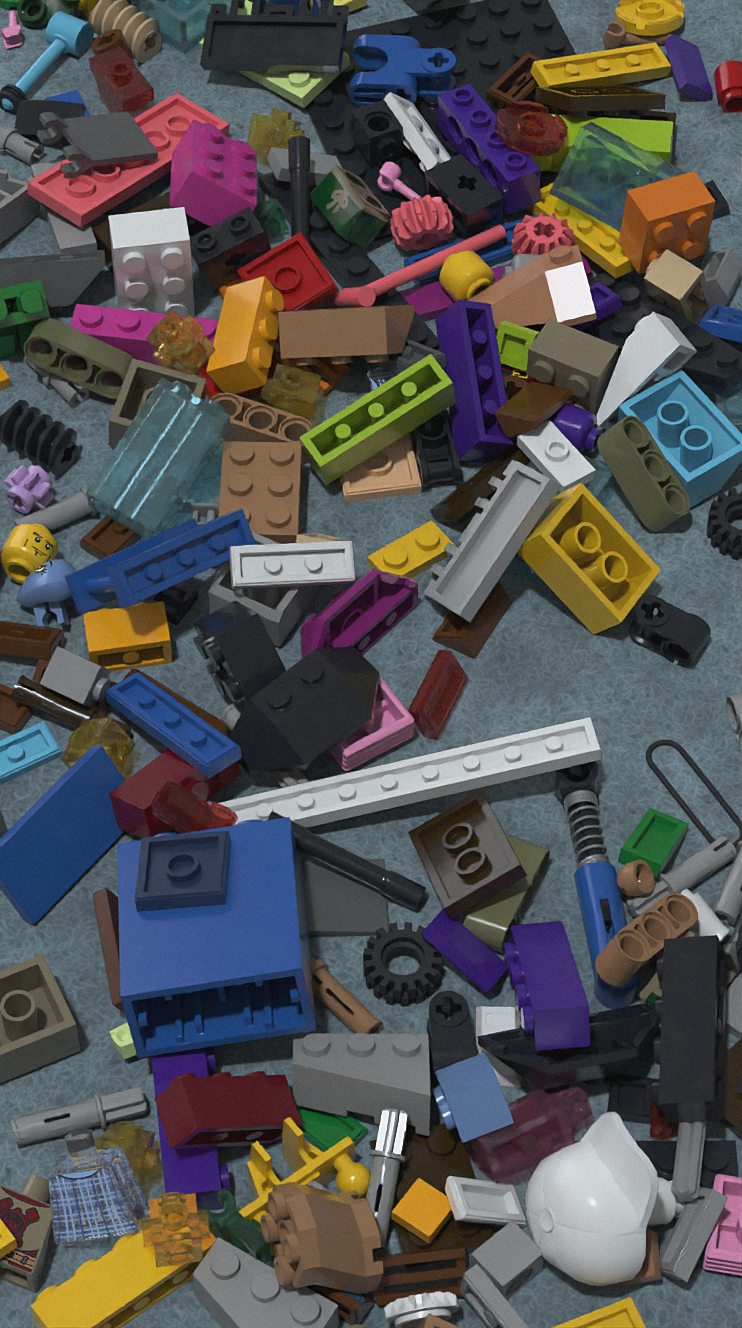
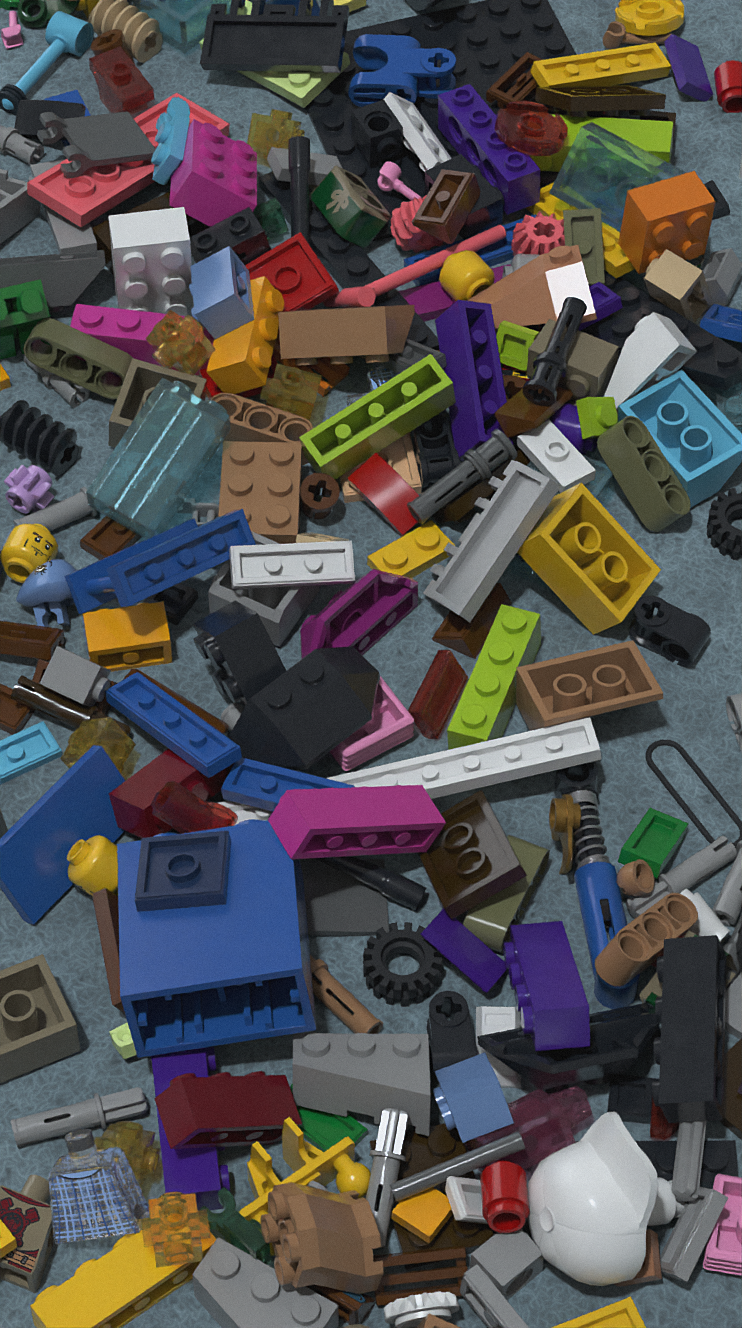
(94, 865): none -> yellow head
(172, 138): none -> medium azure hinge
(221, 293): none -> medium blue brick
(264, 784): none -> blue plate
(311, 487): none -> reddish brown bush
(356, 821): none -> dark pink brick
(385, 491): none -> red slope
(447, 204): none -> reddish brown slope
(457, 1166): none -> dark grey bar
(476, 466): none -> dark grey pin
(492, 684): none -> lime brick
(504, 1196): none -> red brick
(563, 818): none -> pearl gold plate
(571, 317): none -> black pin
(584, 229): none -> olive plate
(584, 685): none -> medium nougat slope
(596, 415): none -> lime plate

